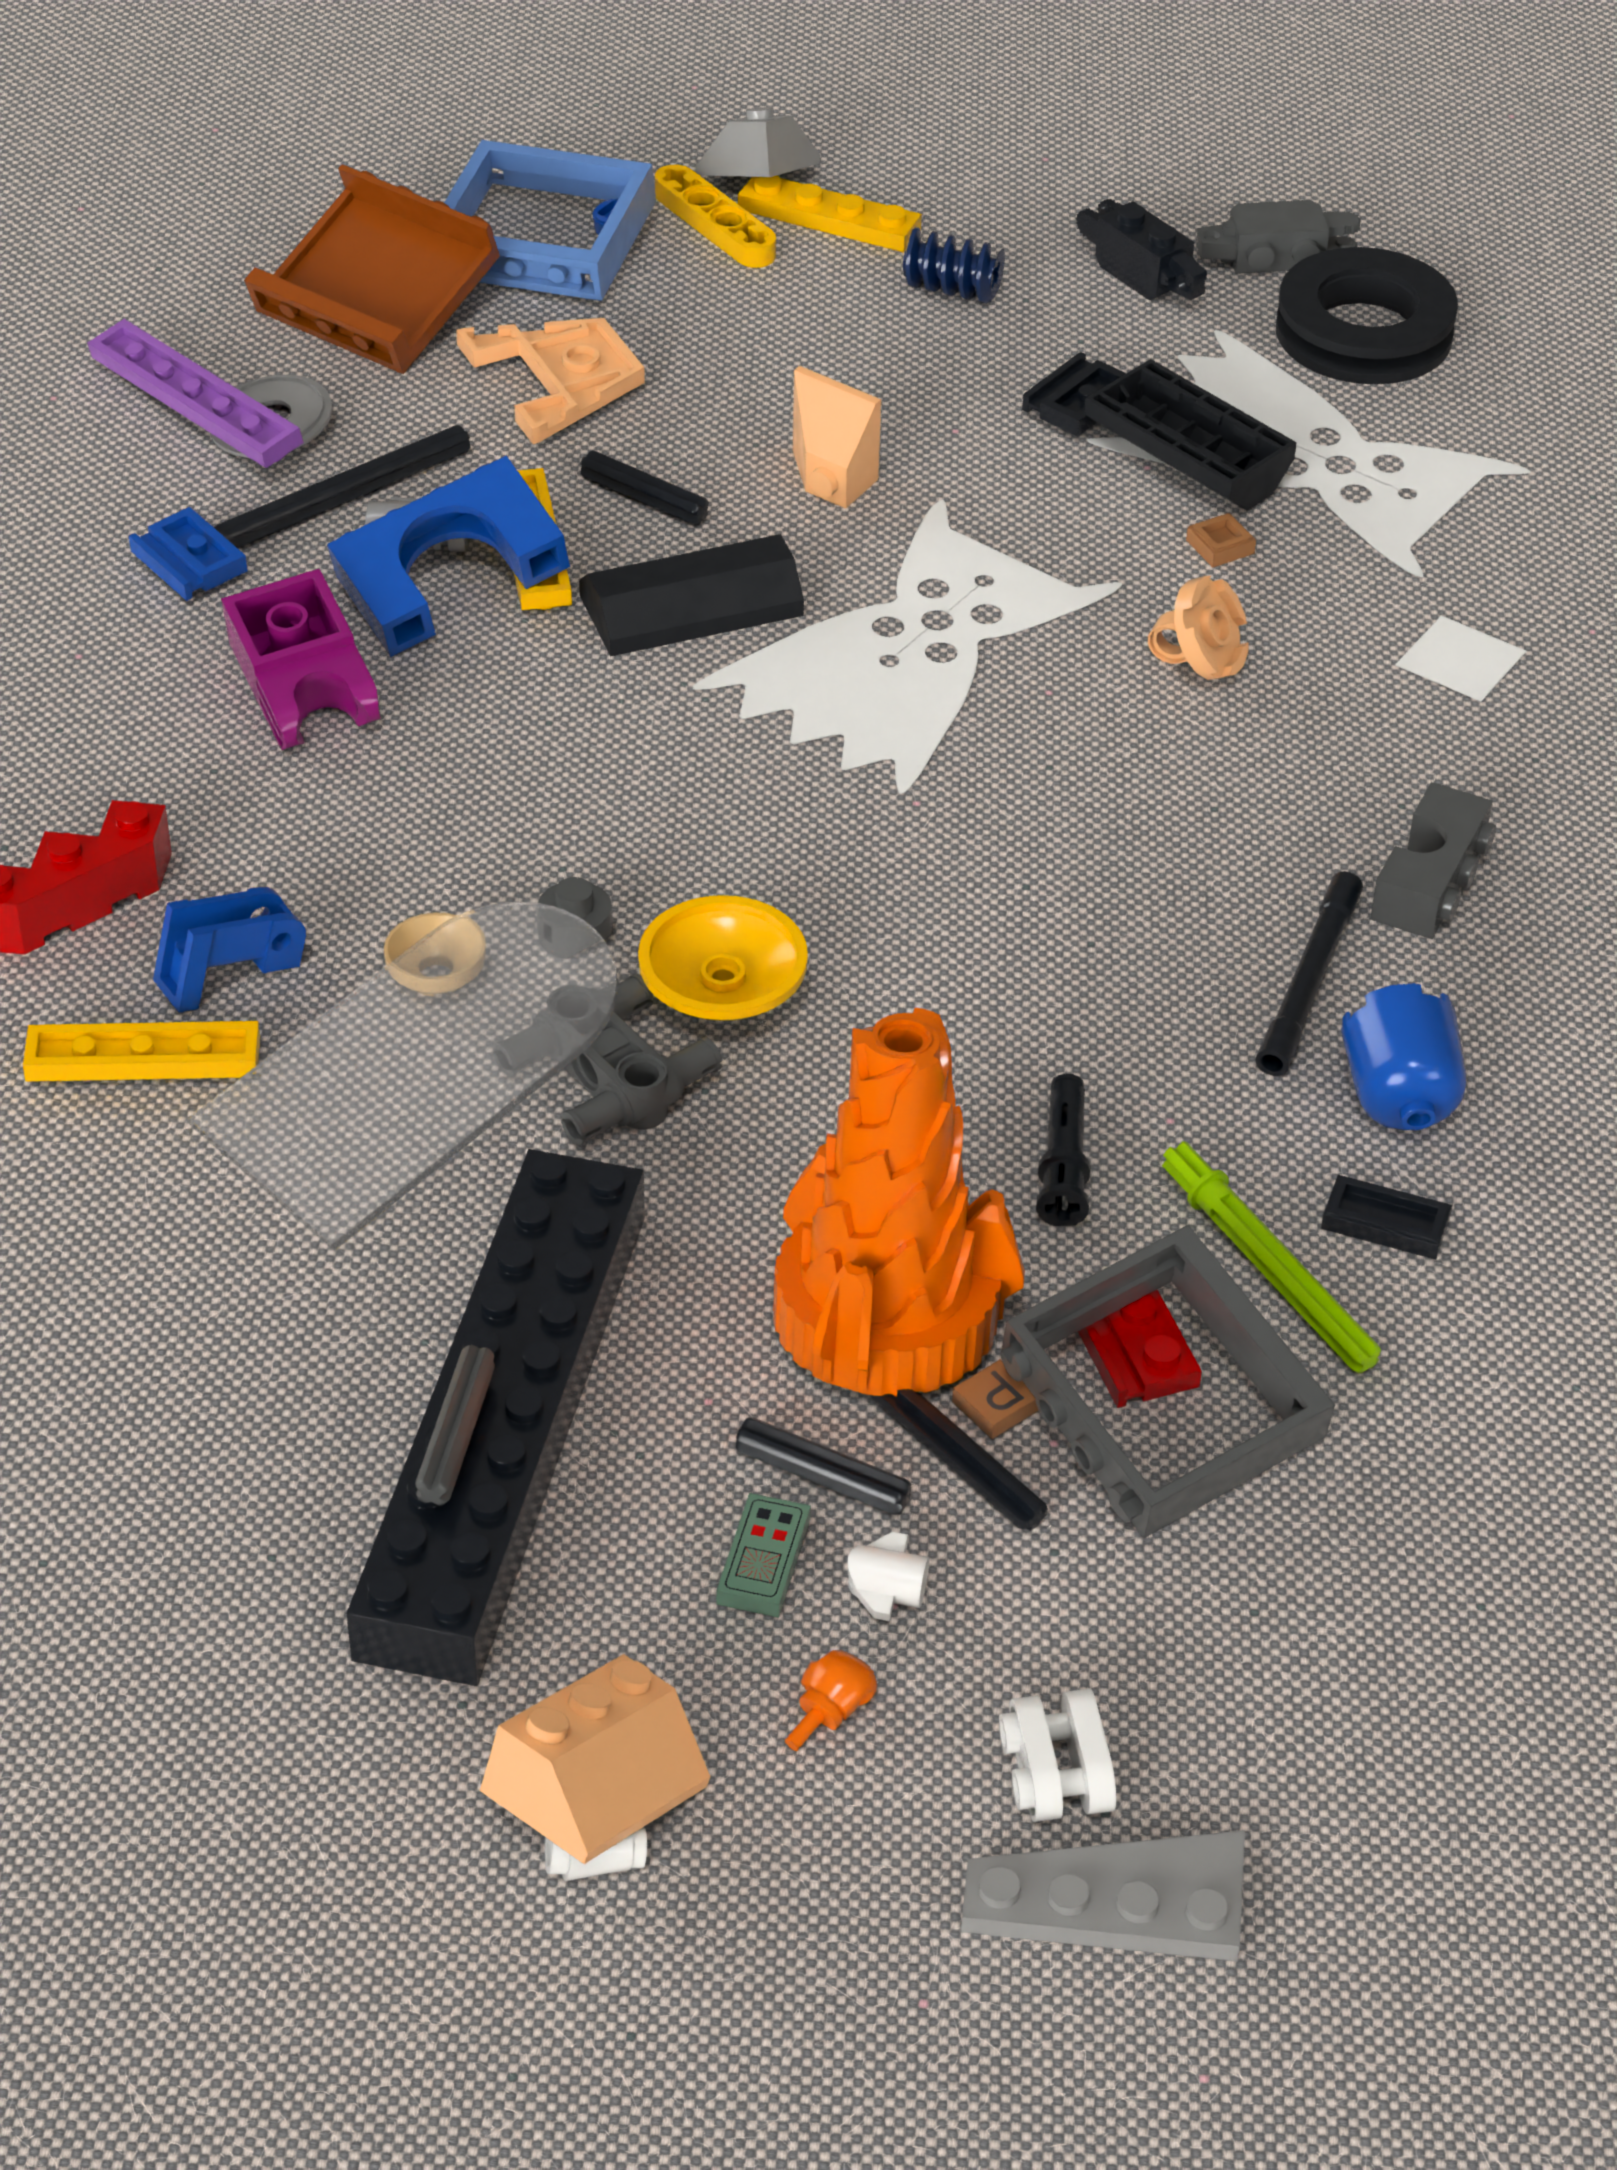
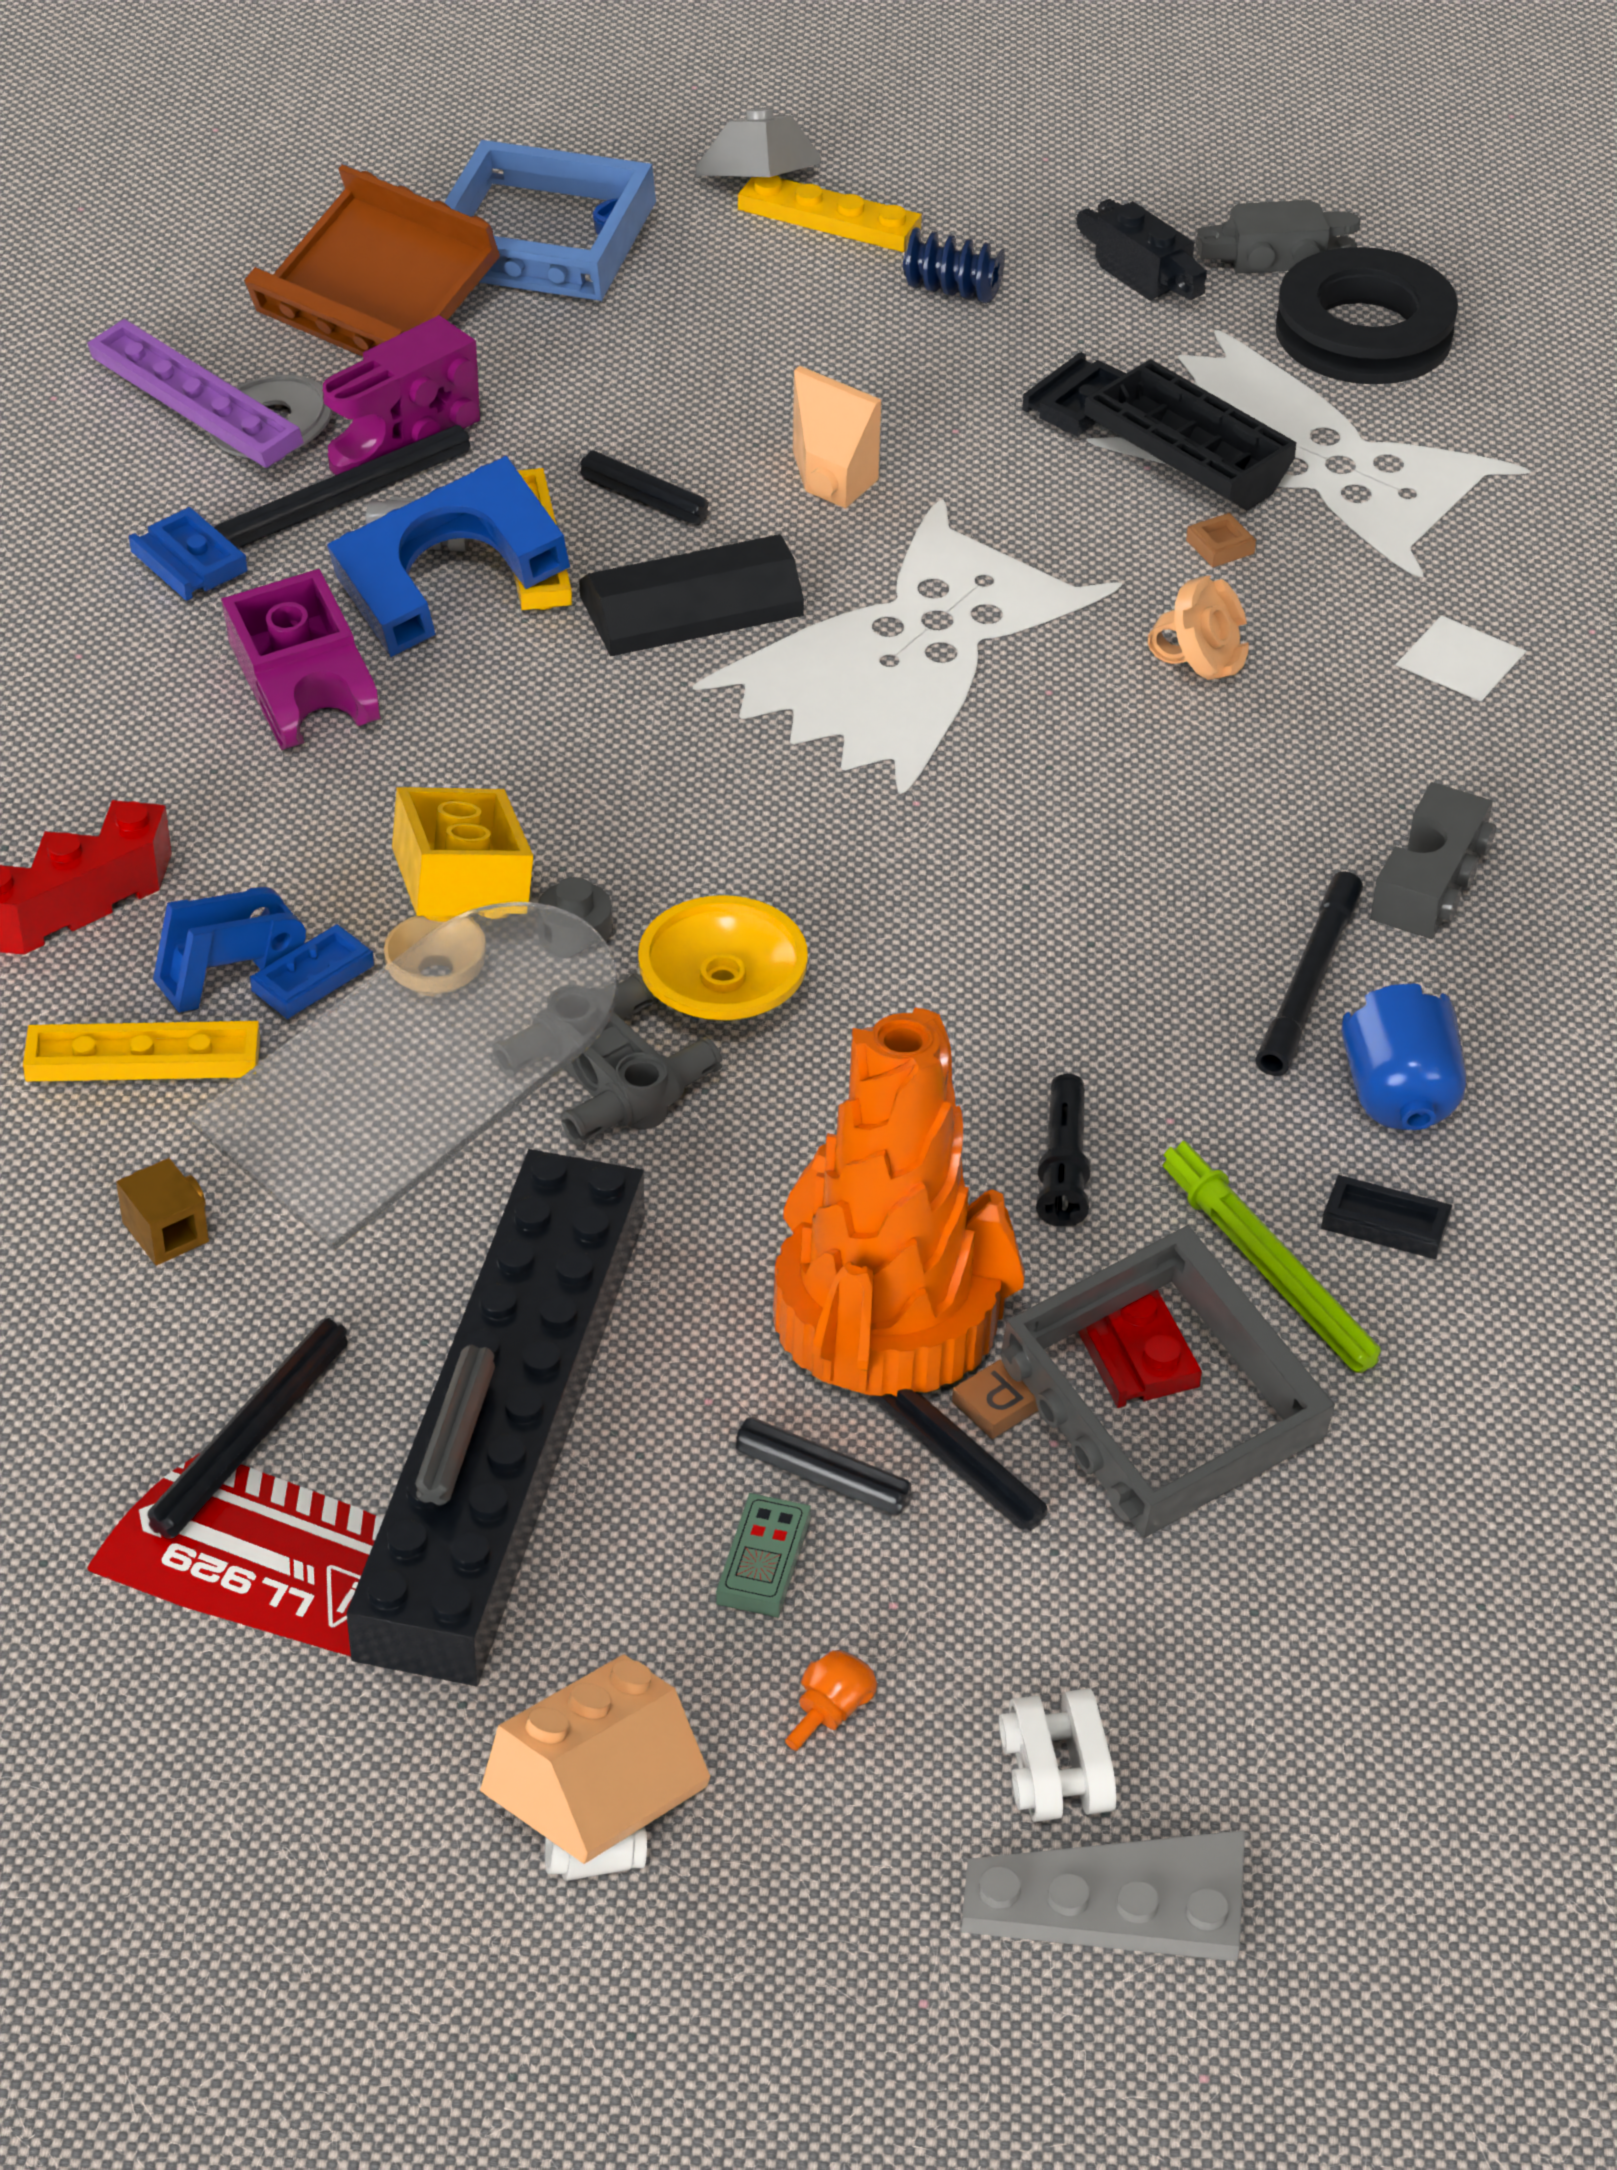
(163, 1210): none -> pearl gold brick
(247, 1429): none -> black axle
(251, 1556): none -> red sticker
(312, 971): none -> blue plate
(404, 392): none -> magenta brick
(459, 850): none -> yellow brick
(575, 360): light nougat wing -> none
(745, 240): yellow beam -> none
(887, 1575): white piece -> none

